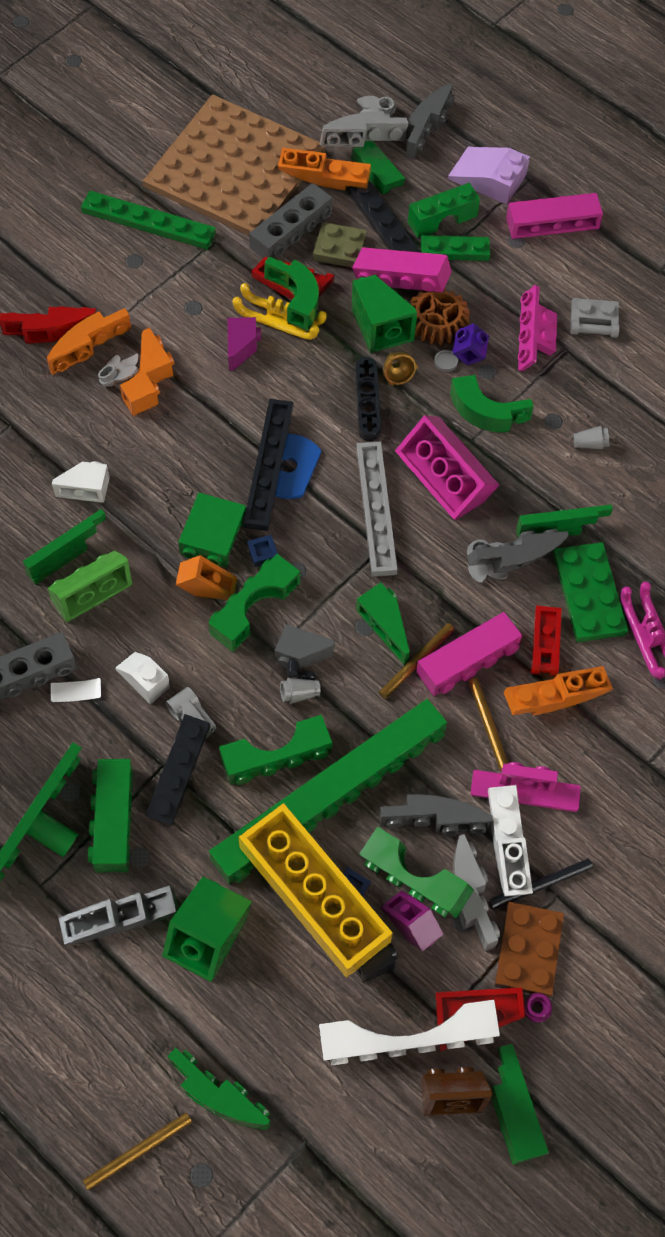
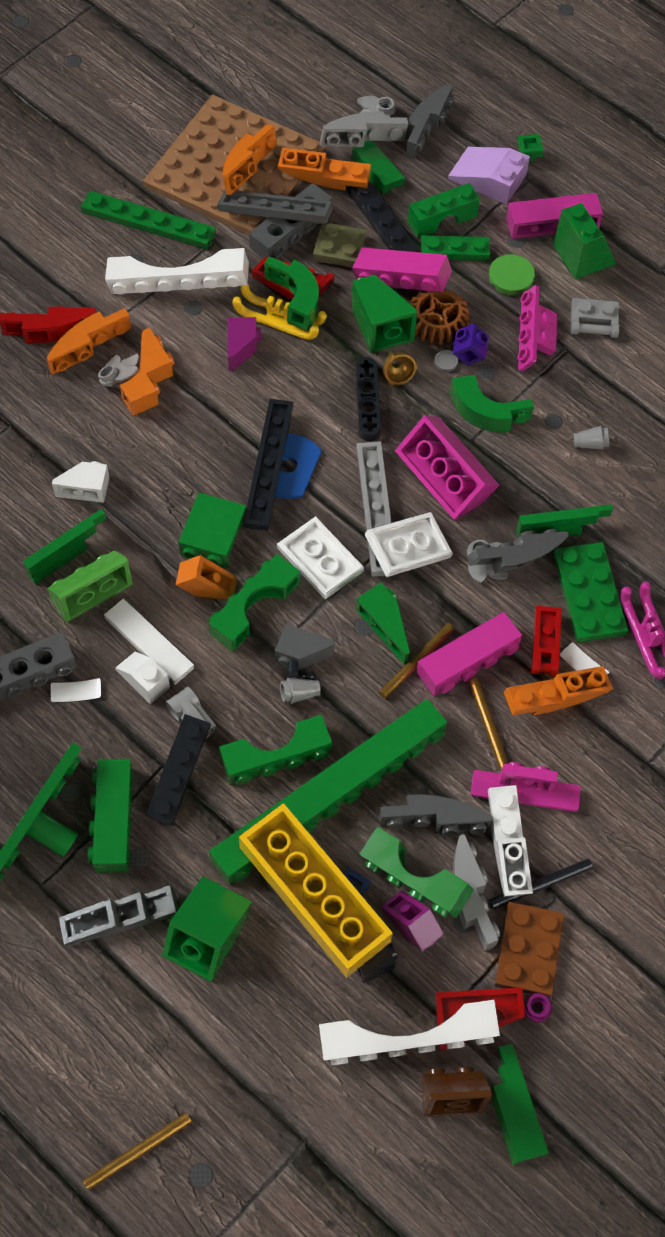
(149, 641): none -> white tile
(222, 269): none -> white arch
(226, 1102): green slope -> none
(244, 156): none -> orange slope
(261, 549): dark blue plate -> none
(276, 206): none -> dark grey plate
(320, 557): none -> white tile
(408, 544): none -> white tile
(511, 274): none -> bright green tile
(530, 145): none -> green tile
(577, 658): none -> white sticker
(581, 242): none -> green slope

